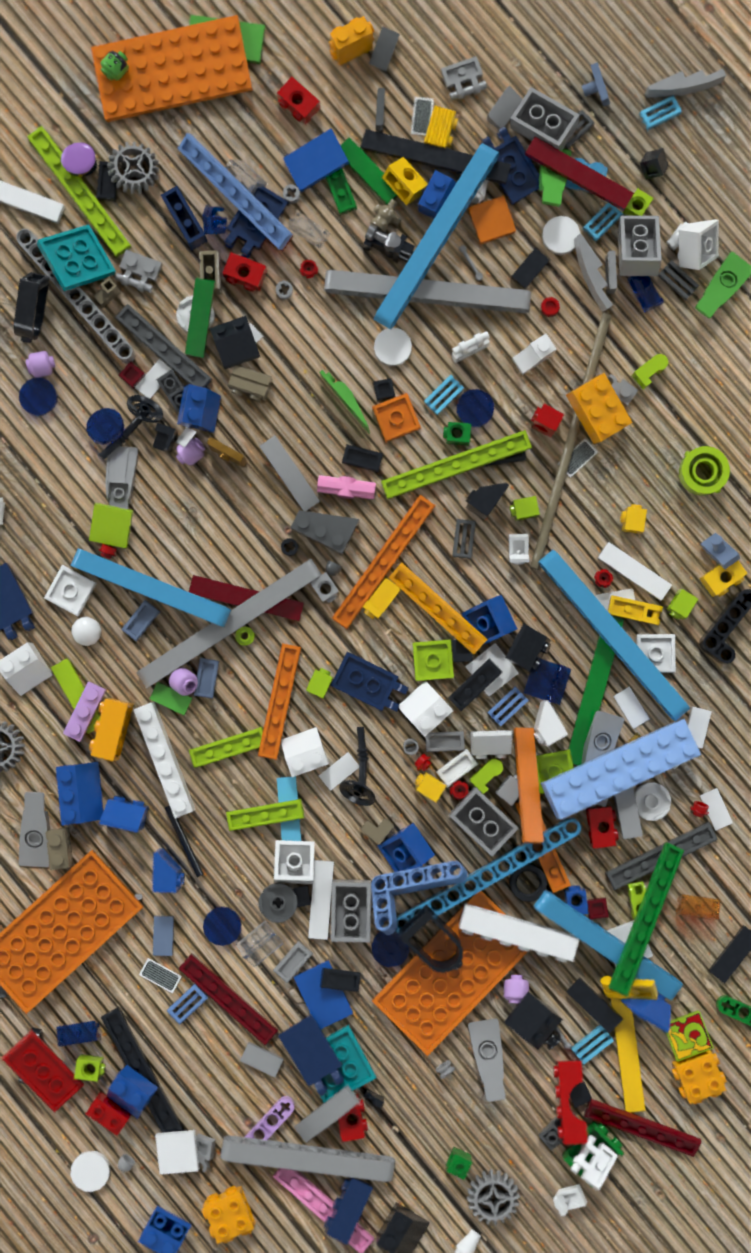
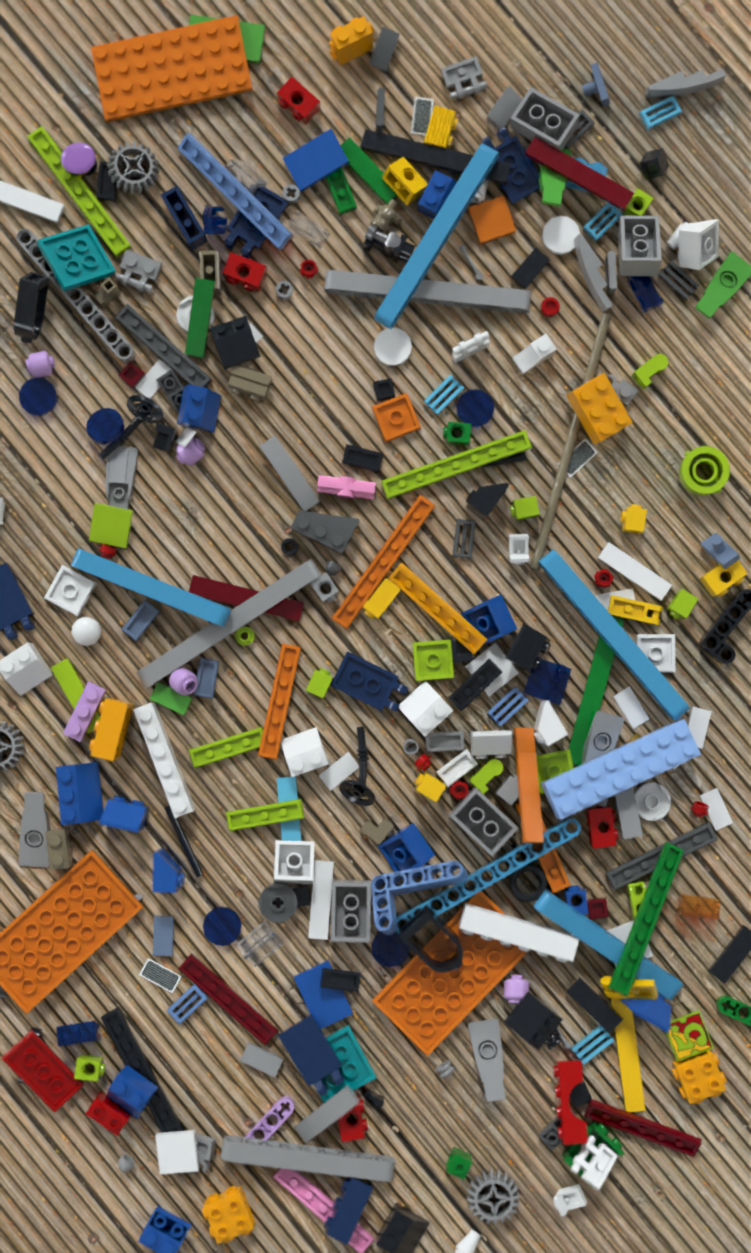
(90, 1171): white tile -> none
(114, 65): bright green head -> none
(226, 453): pearl gold plate -> none
(292, 961): light grey tile -> none
(346, 397): bright green piece -> none
(546, 420): red brick -> none

